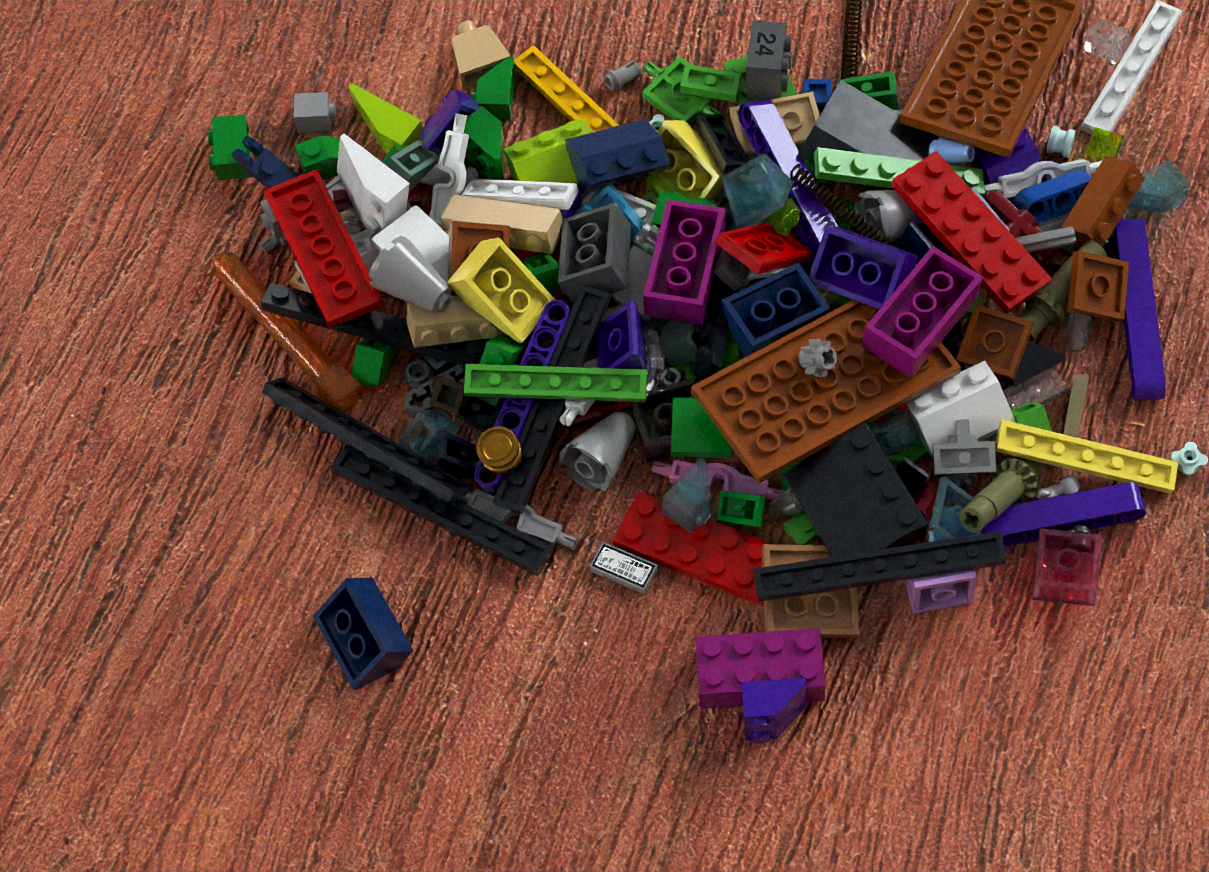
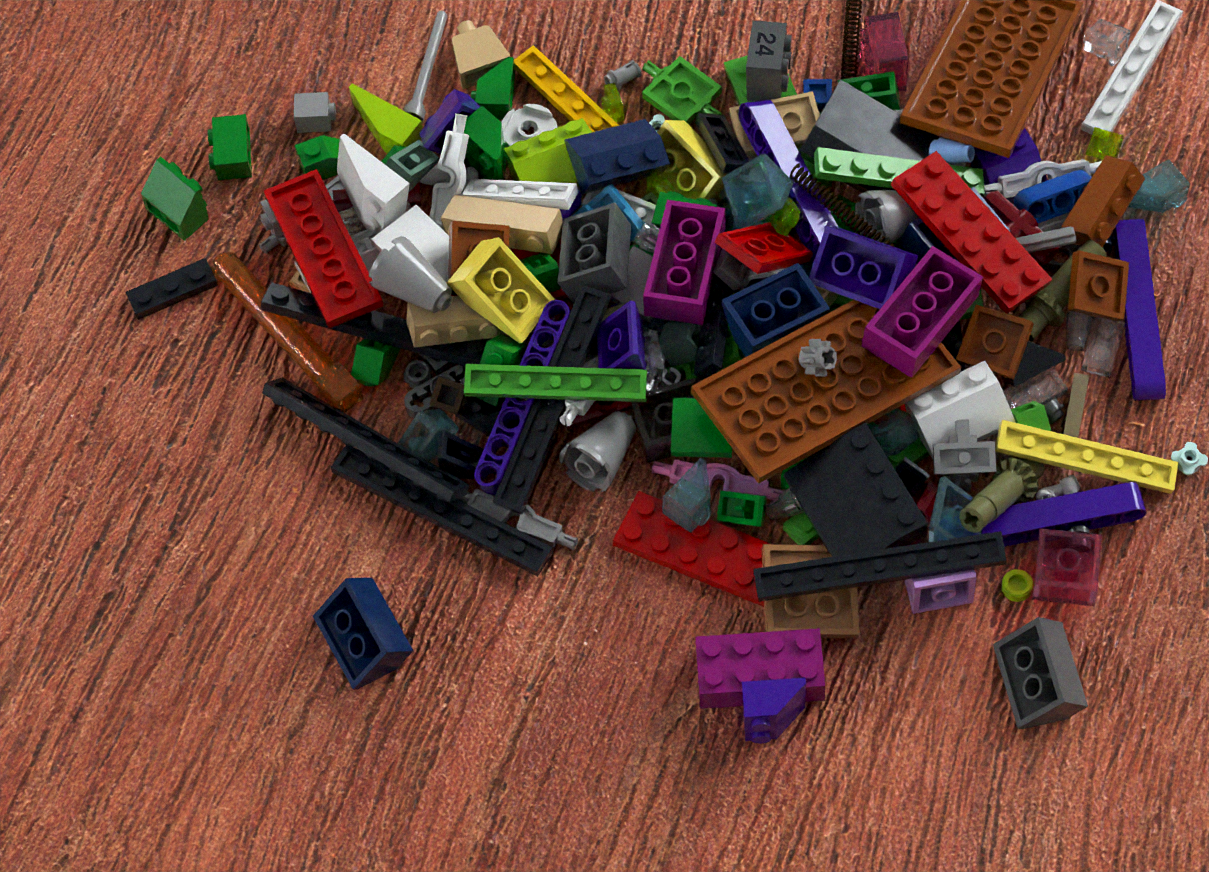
(171, 288): none -> black plate
(174, 199): none -> green slope
(267, 167): dark blue hinge -> none
(415, 106): none -> light grey piece
(499, 450): pearl gold wheel -> none
(529, 116): none -> white plate
(612, 102): none -> clear neon green plate
(623, 568): tile -> none
(710, 83): bright green plate -> none
(884, 47): none -> clear pink brick
(1017, 585): none -> lime tile
(1040, 674): none -> dark grey slope
(1054, 411): none -> dark grey plate
(1061, 141): light aqua wheel -> none
(1102, 346): none -> clear plate

